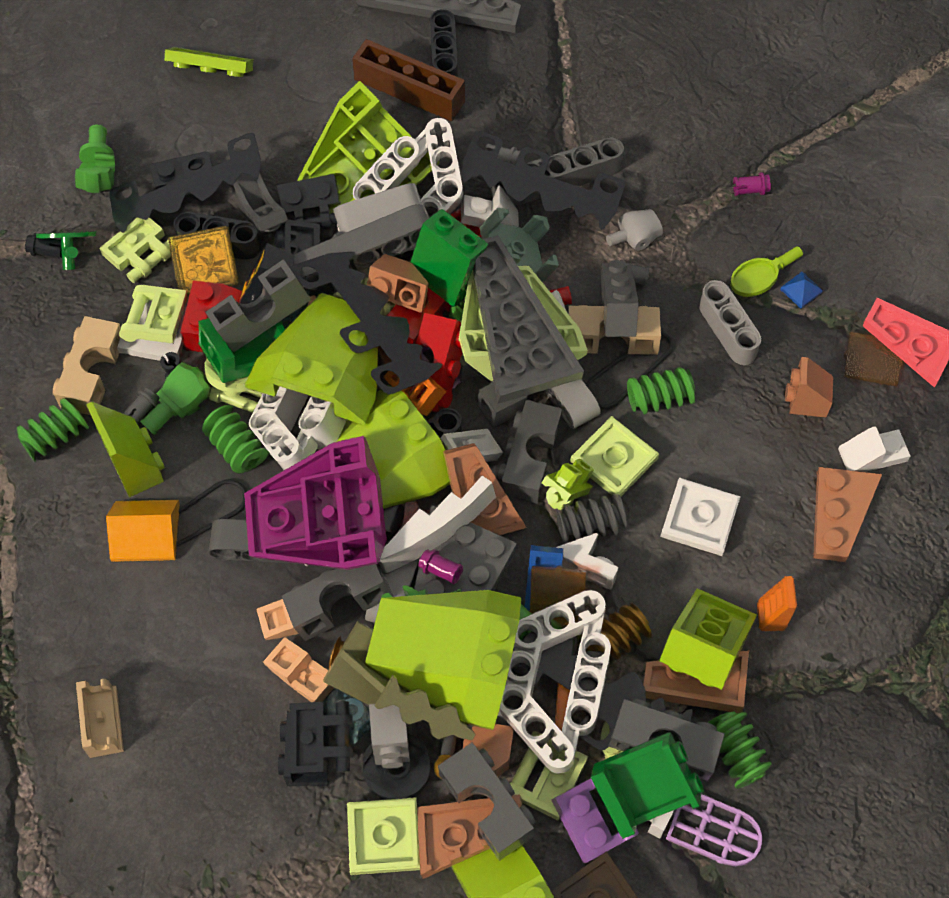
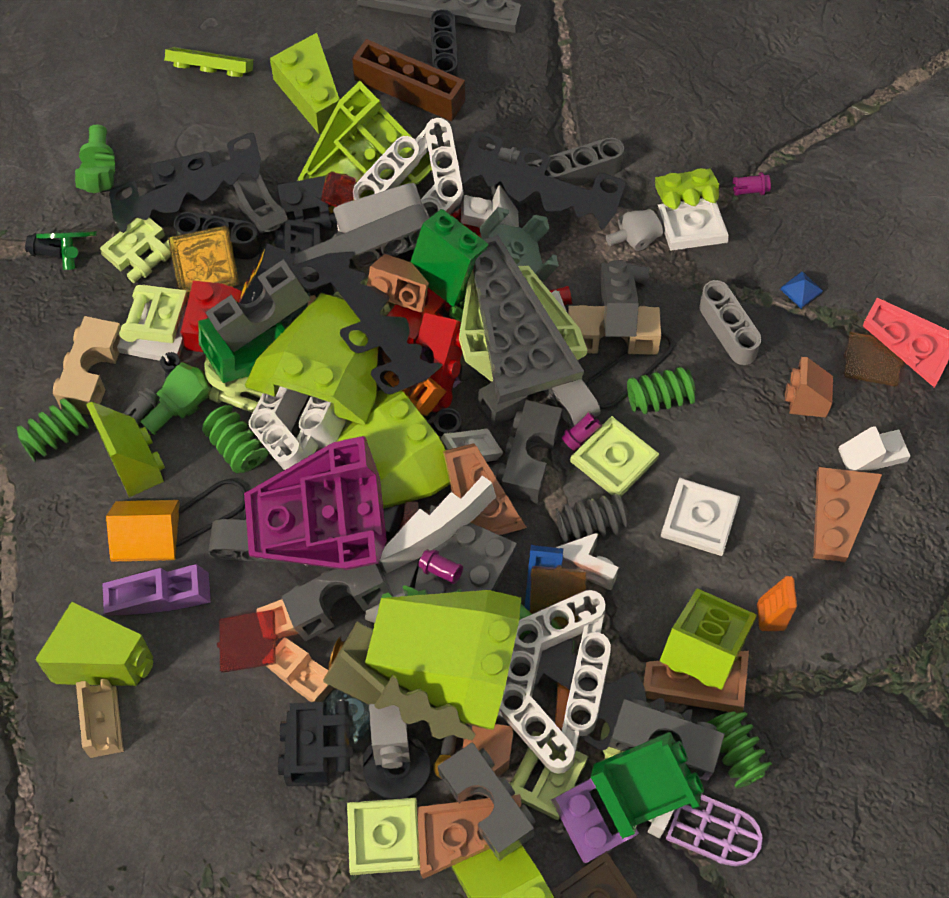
(94, 649): none -> lime slope
(157, 591): none -> medium lavender slope
(247, 641): none -> clear red piece
(307, 80): none -> lime wedge
(338, 189): none -> clear red tile
(568, 483): lime hips -> none
(580, 432): none -> magenta pin
(621, 629): pearl gold piece -> none
(688, 187): none -> lime plate
(693, 225): none -> white plate
(761, 273): lime piece -> none

